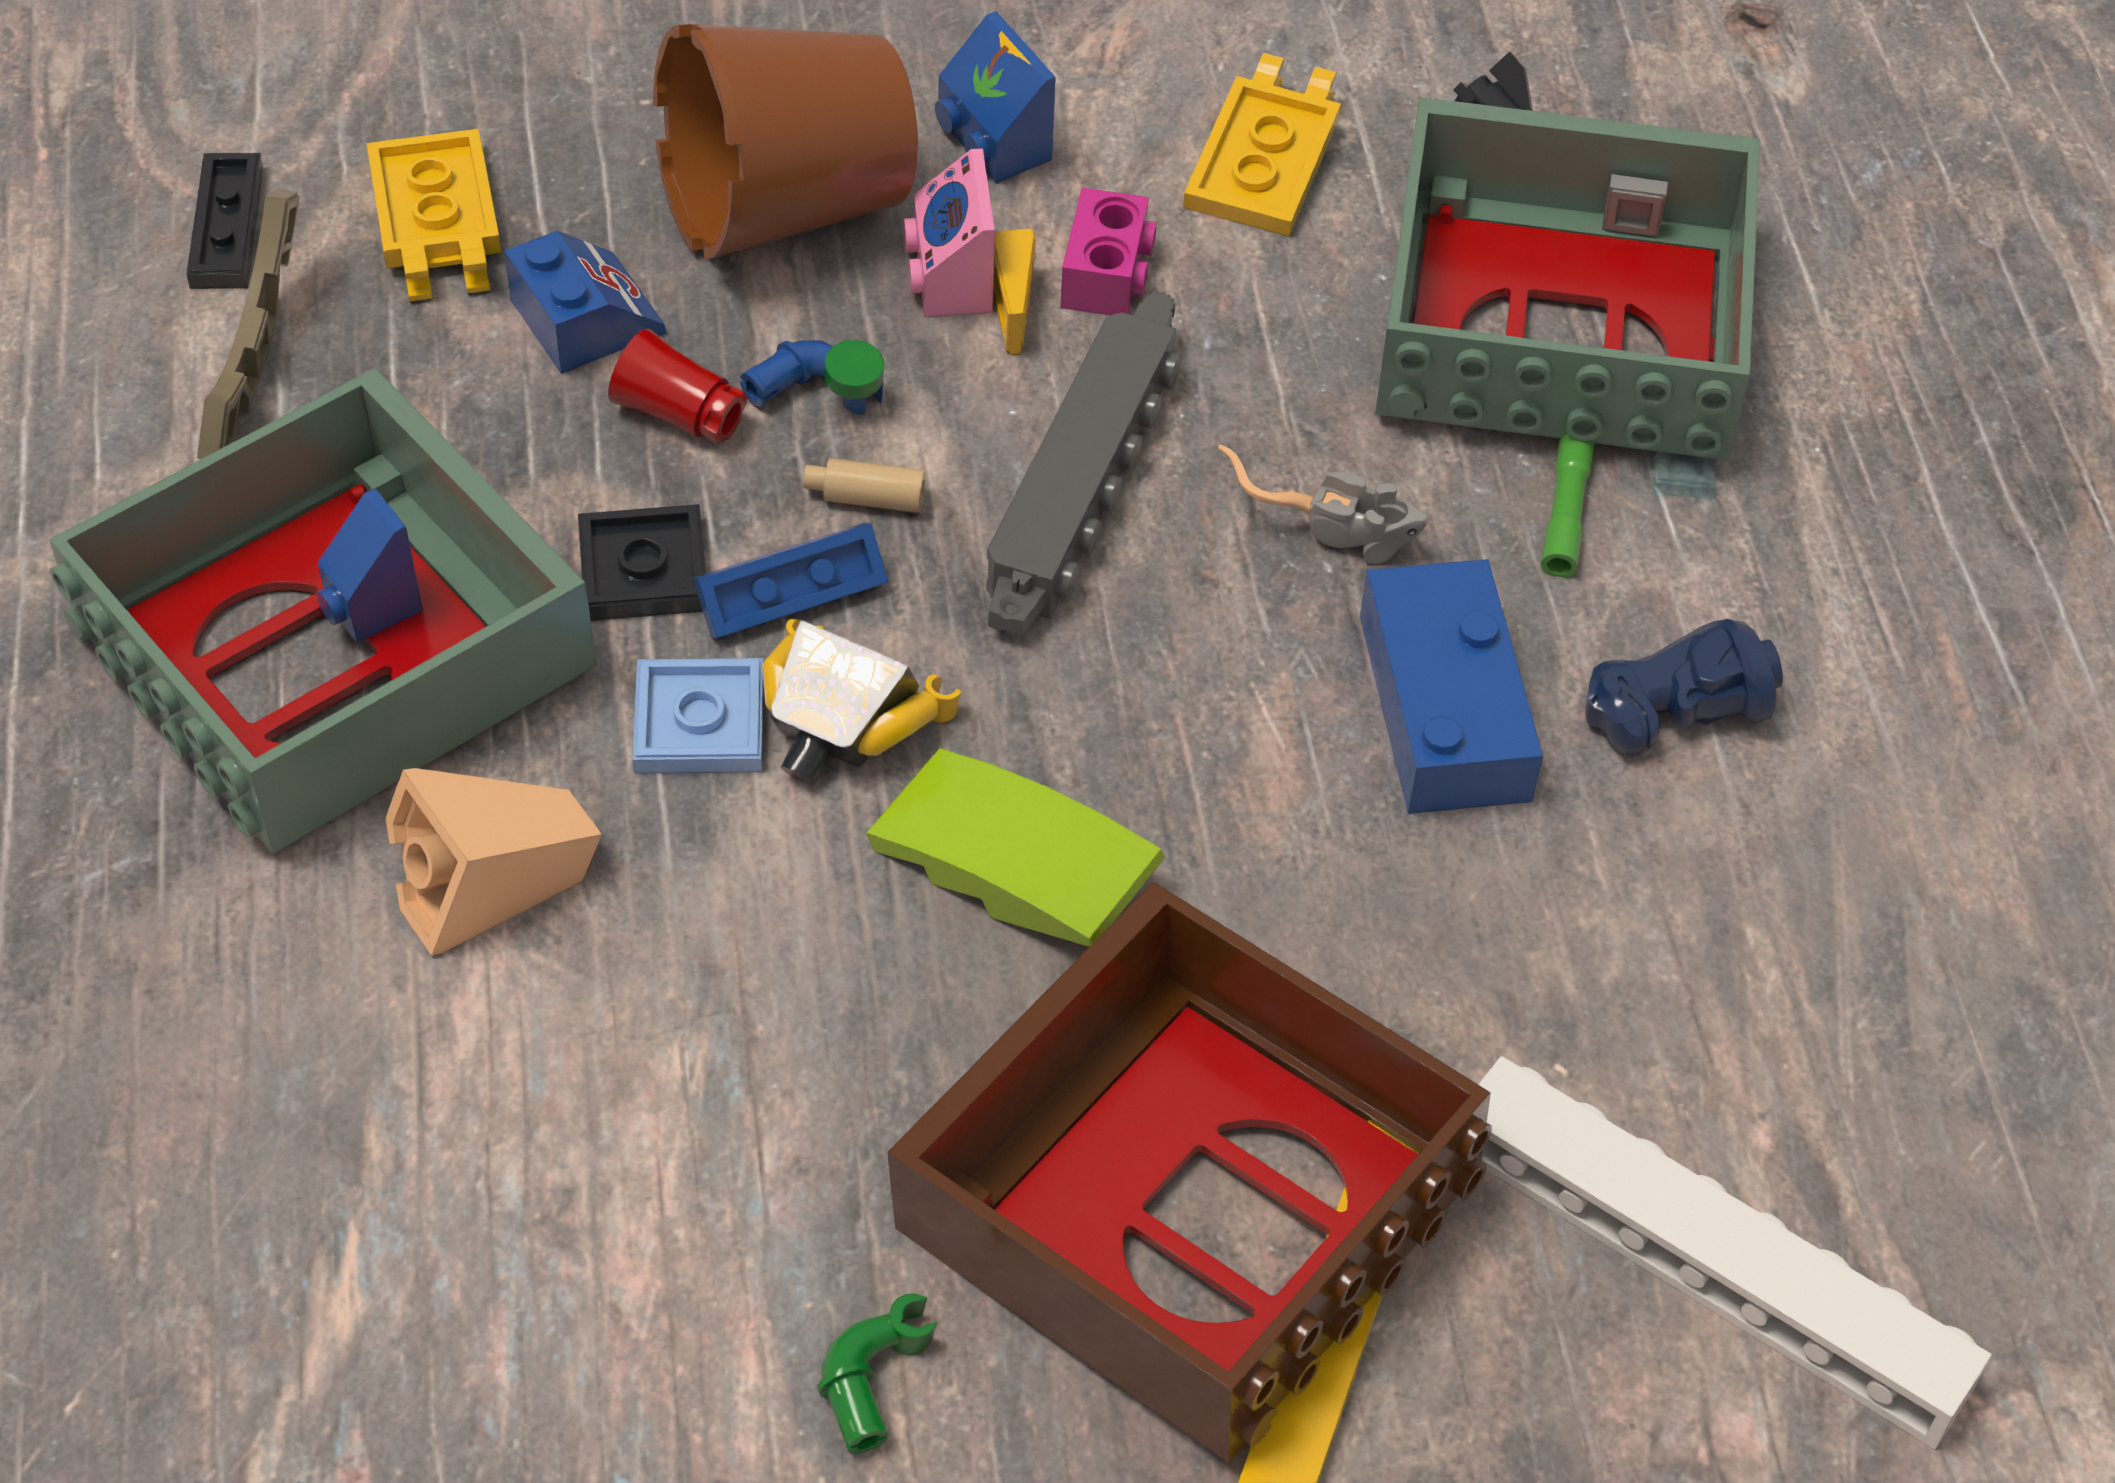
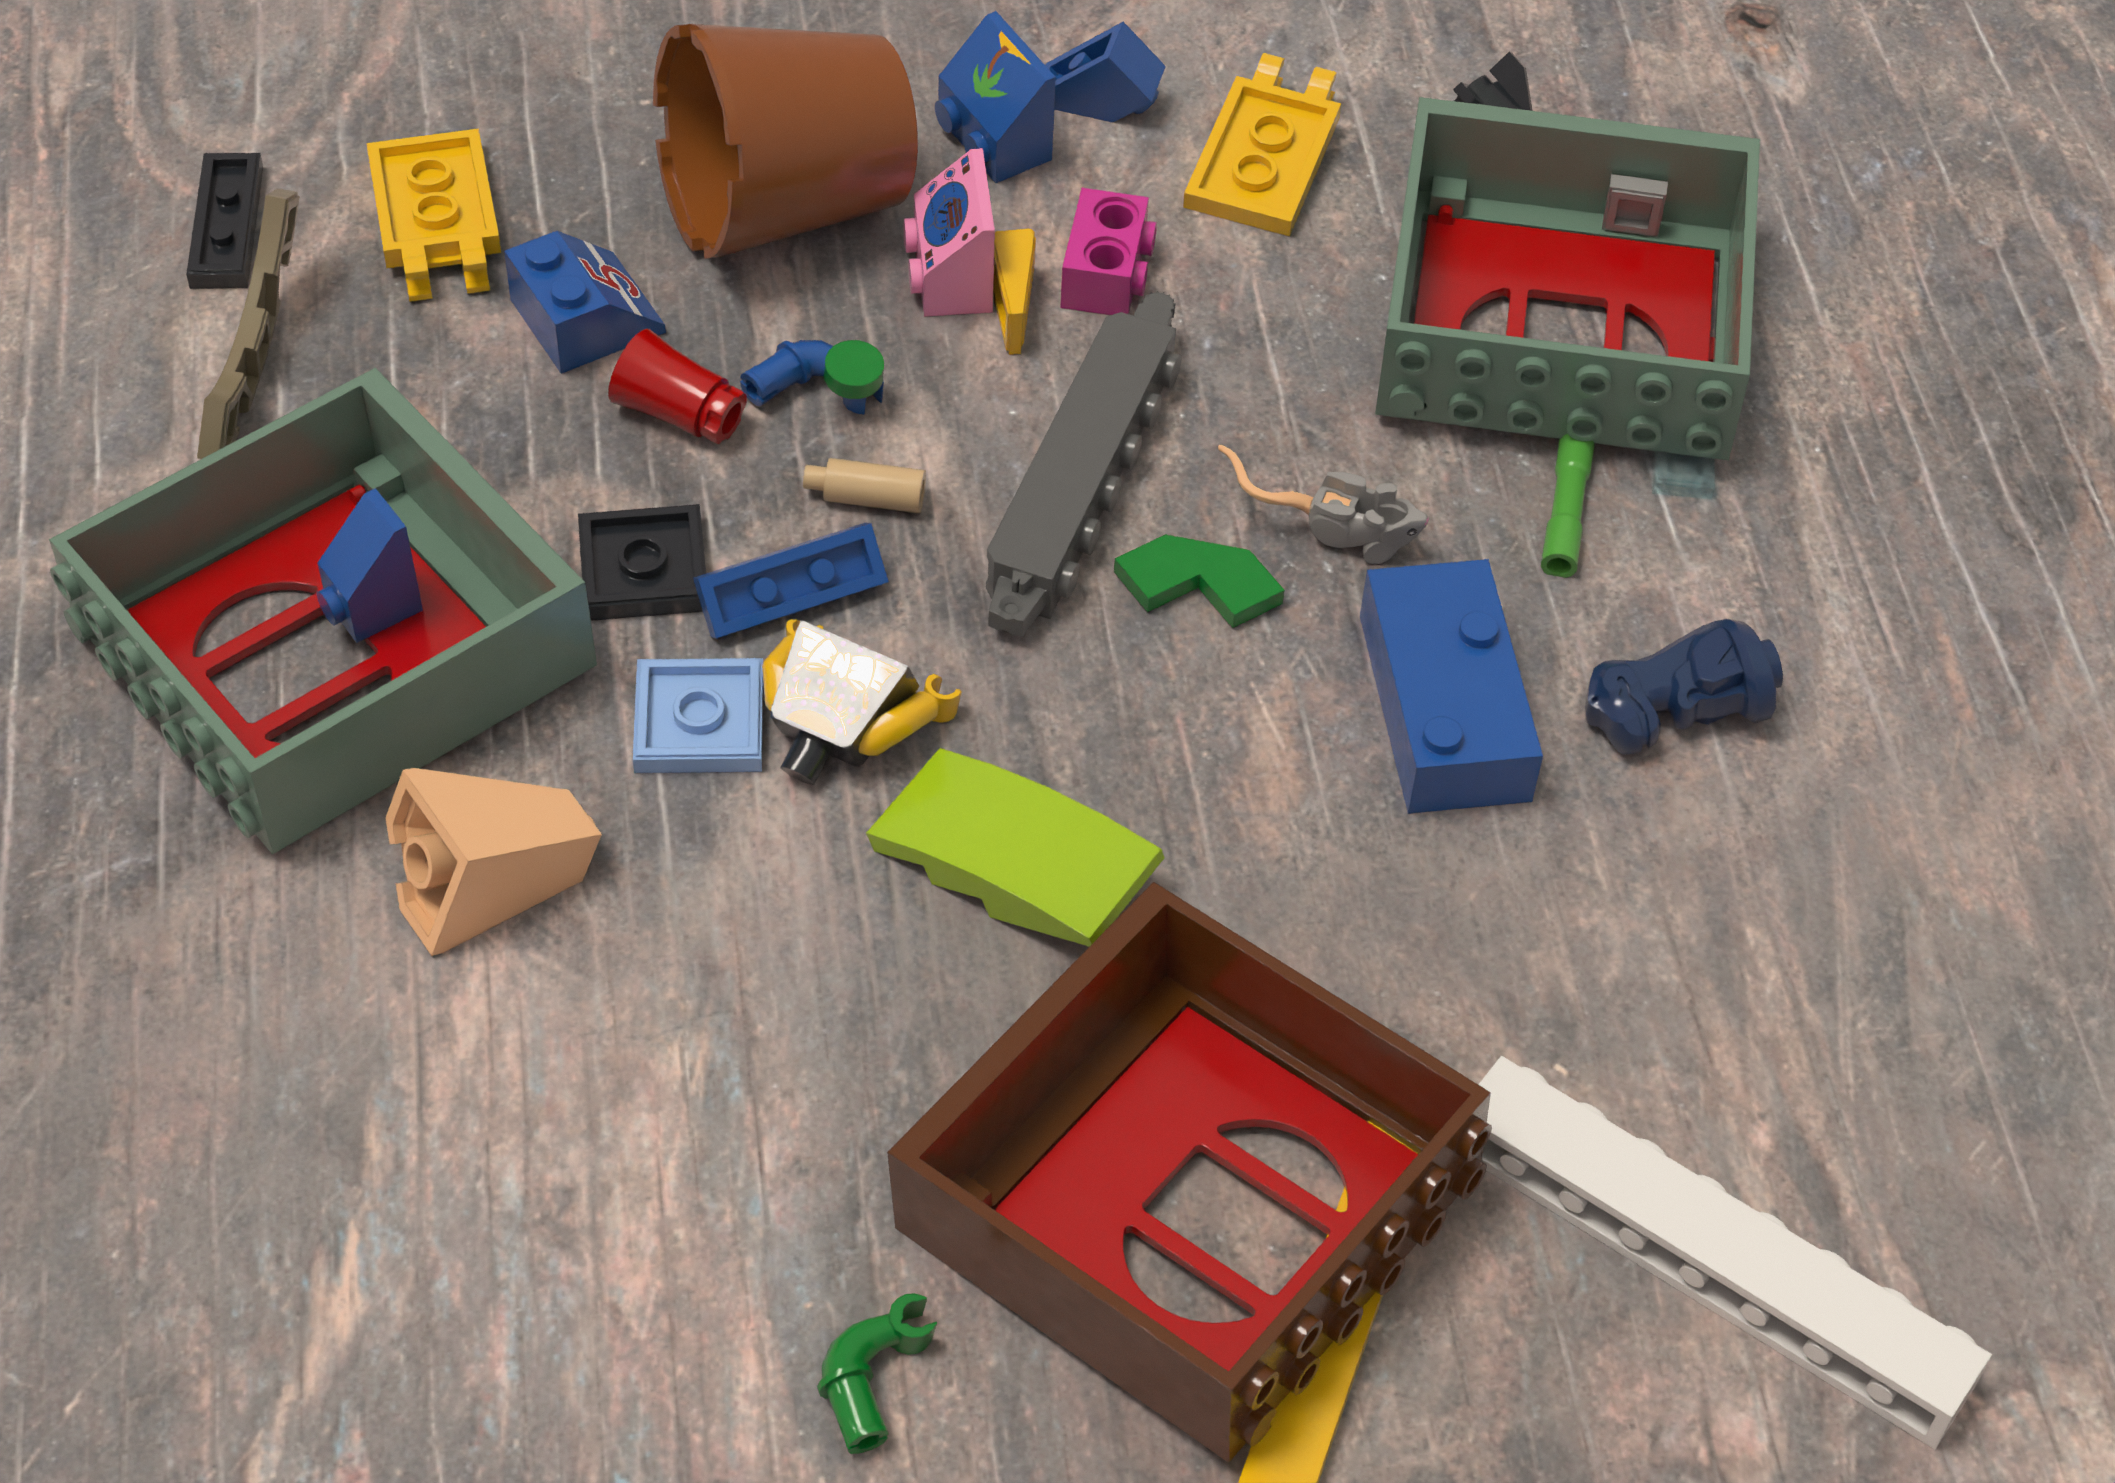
(1107, 76): none -> blue slope
(1177, 565): none -> green tile

